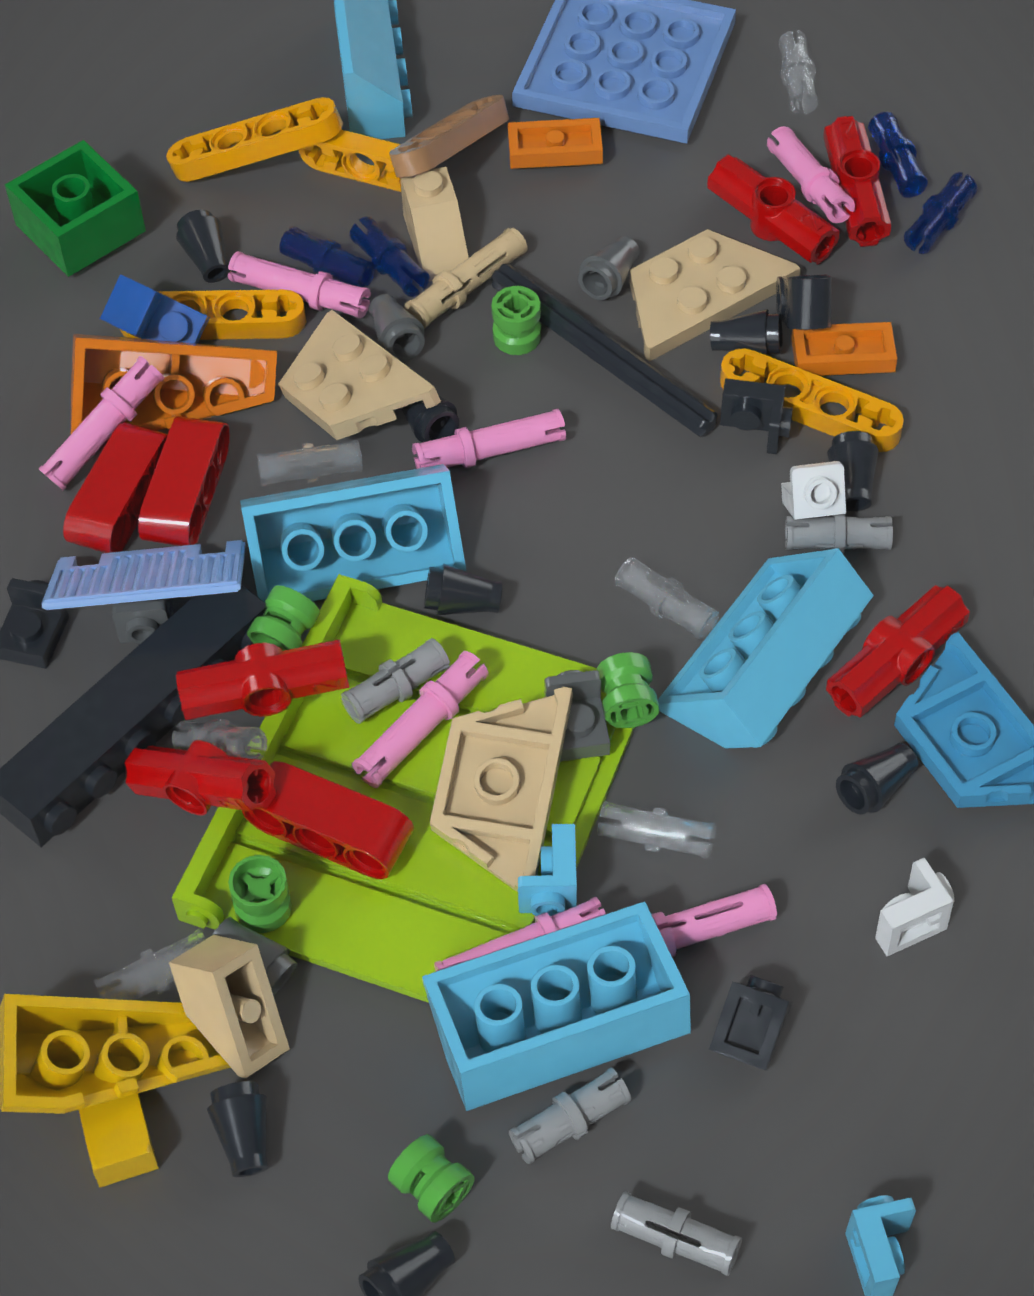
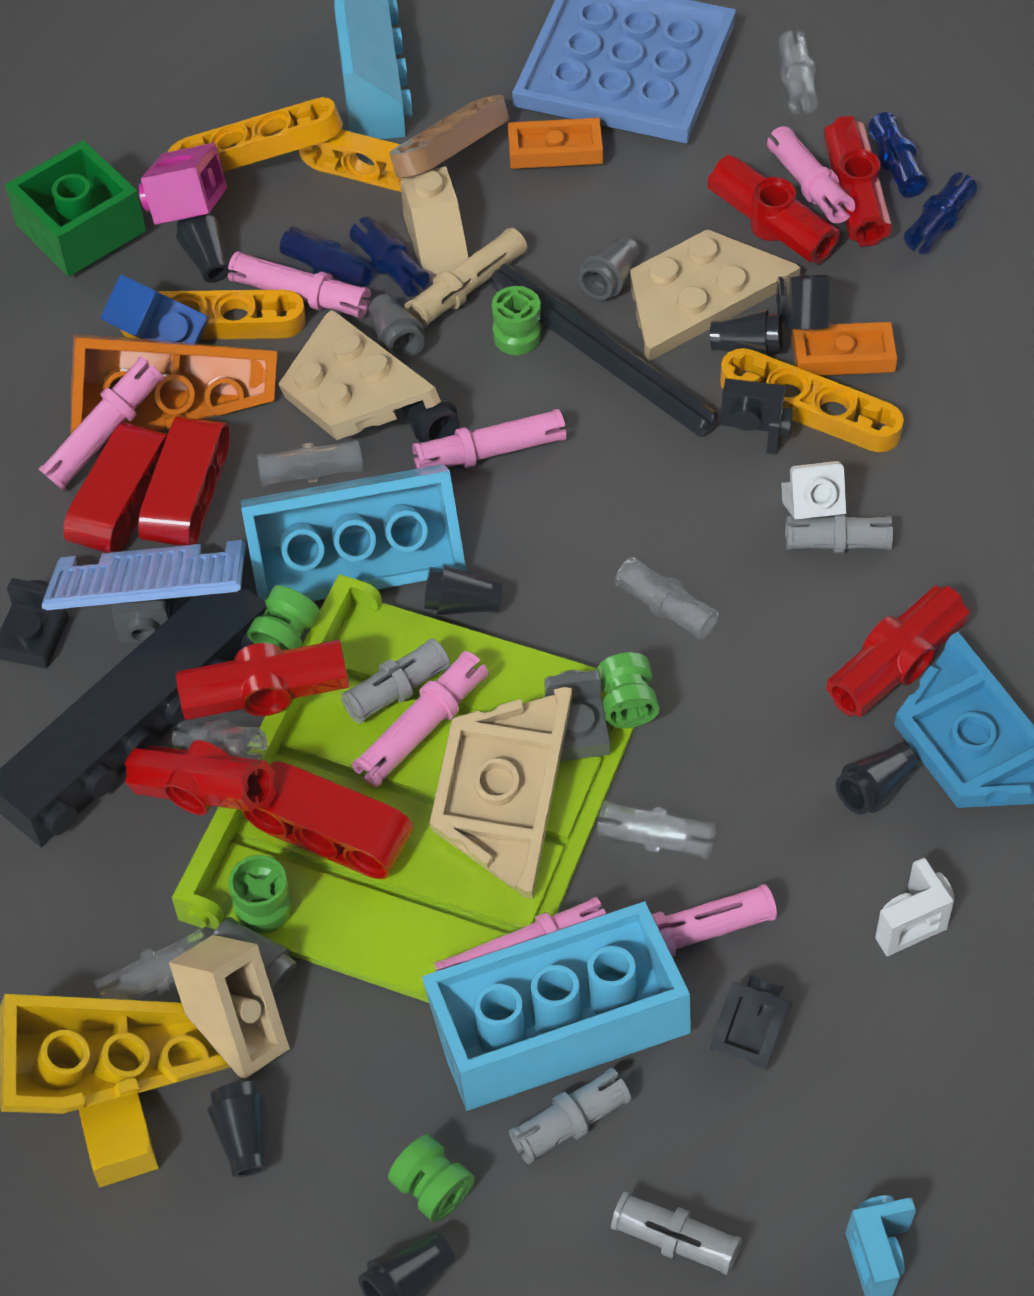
(183, 184): none -> dark pink brick
(557, 885): medium azure bracket -> none
(767, 648): medium azure slope -> none
(859, 459): black cone -> none

